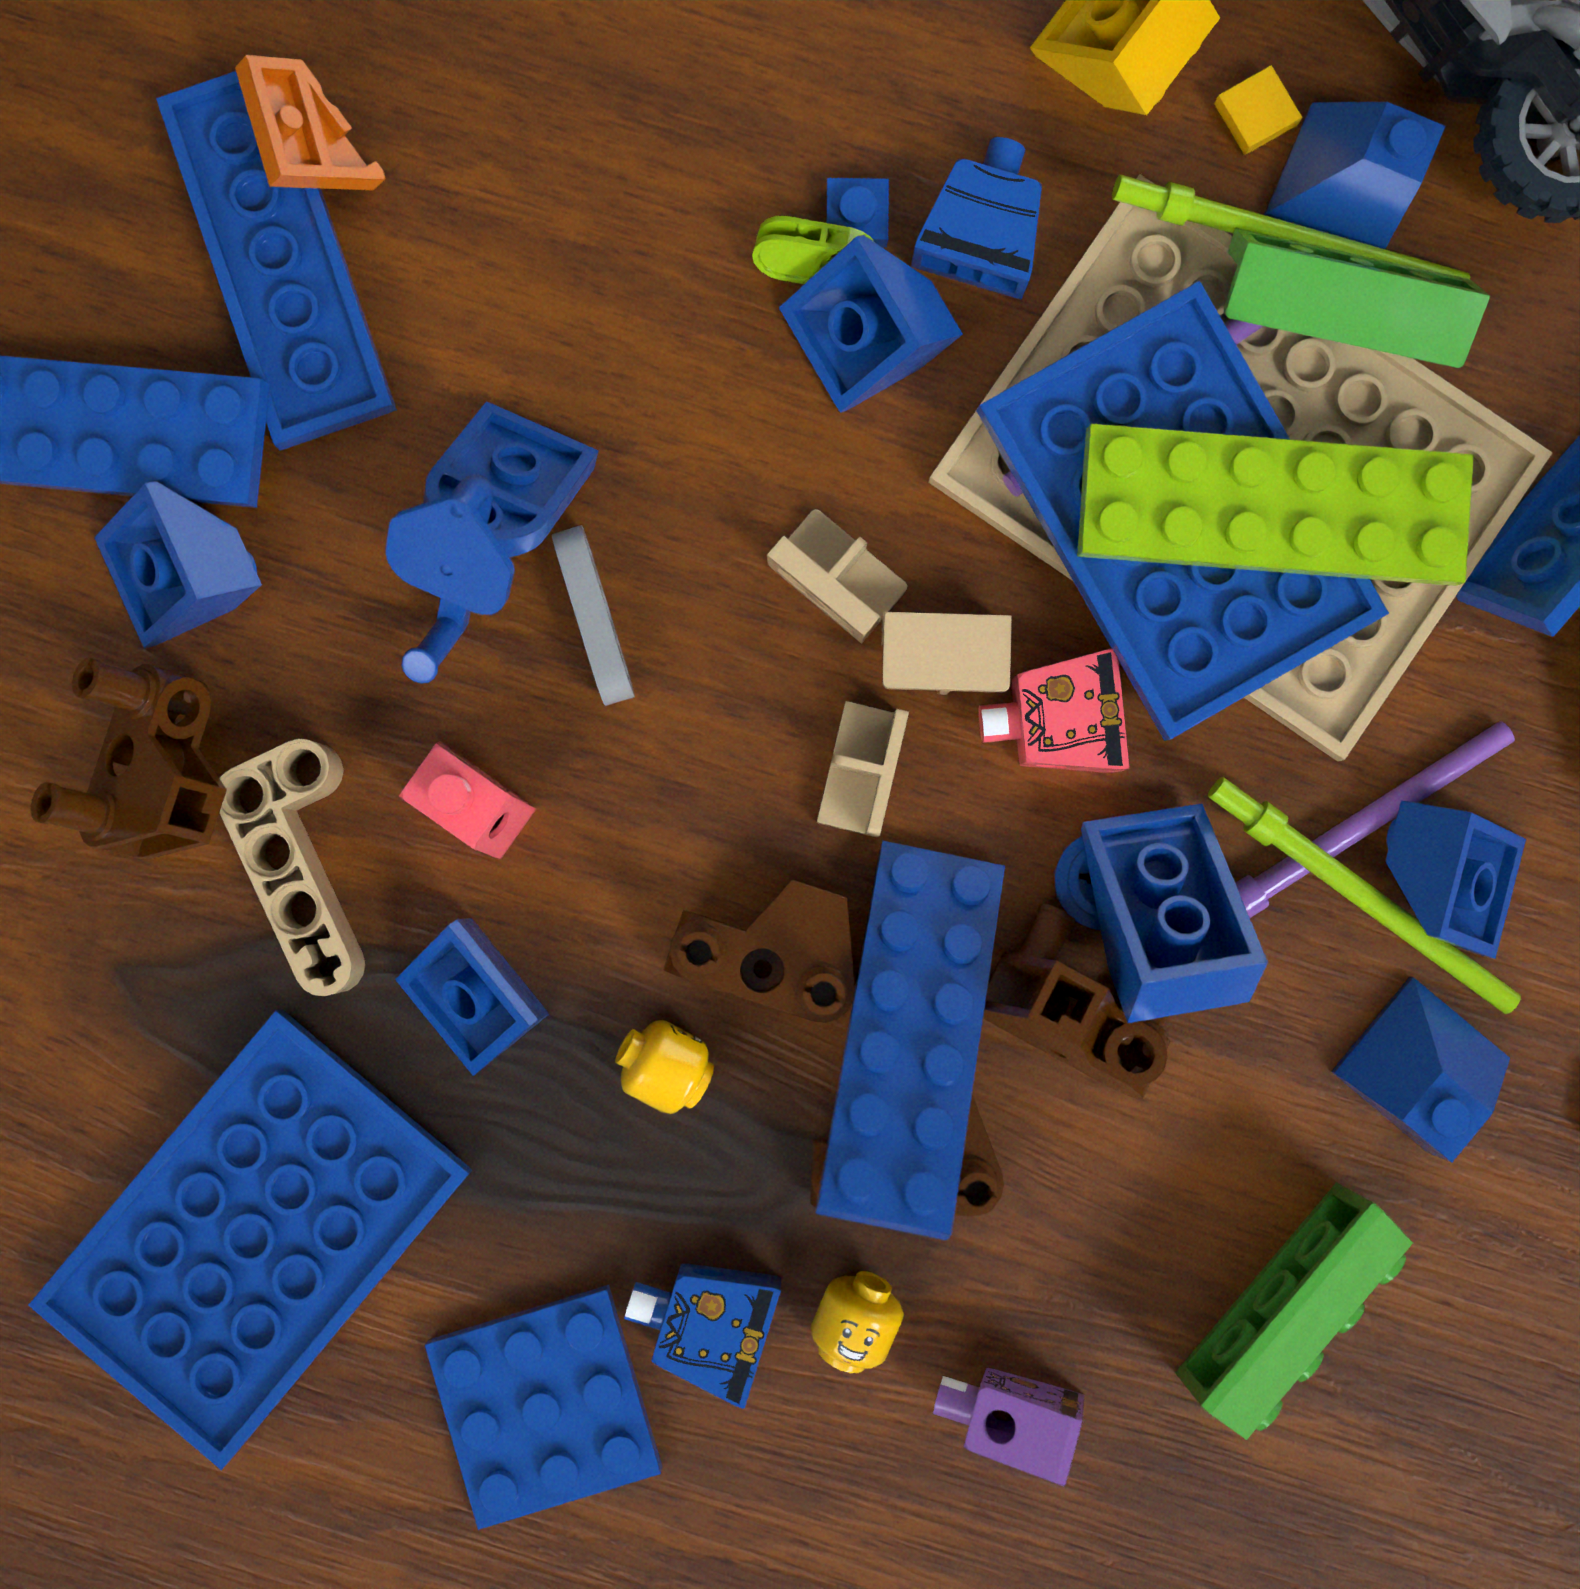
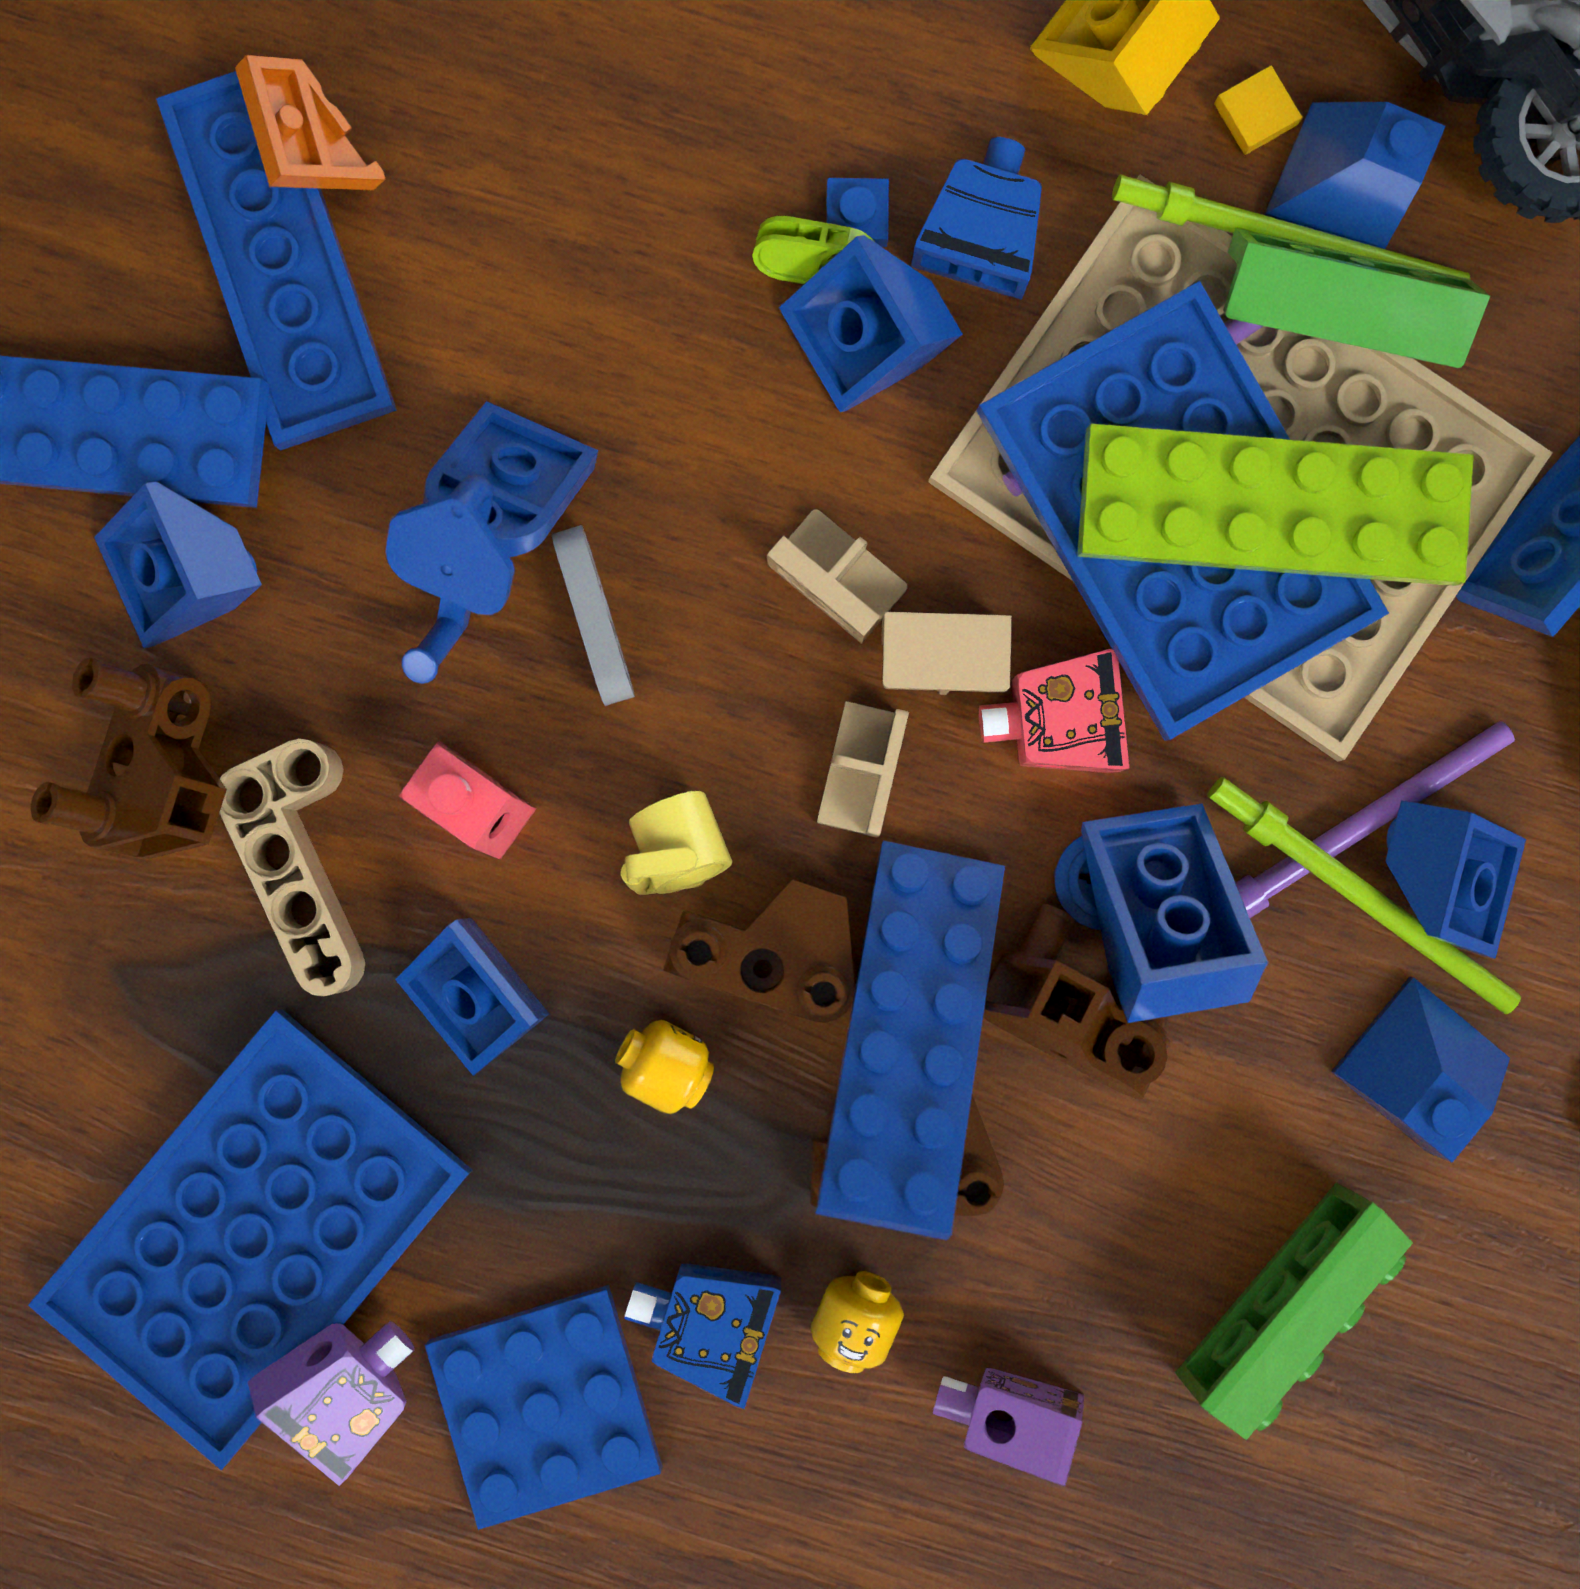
(334, 1395): none -> torso
(676, 846): none -> light yellow piece

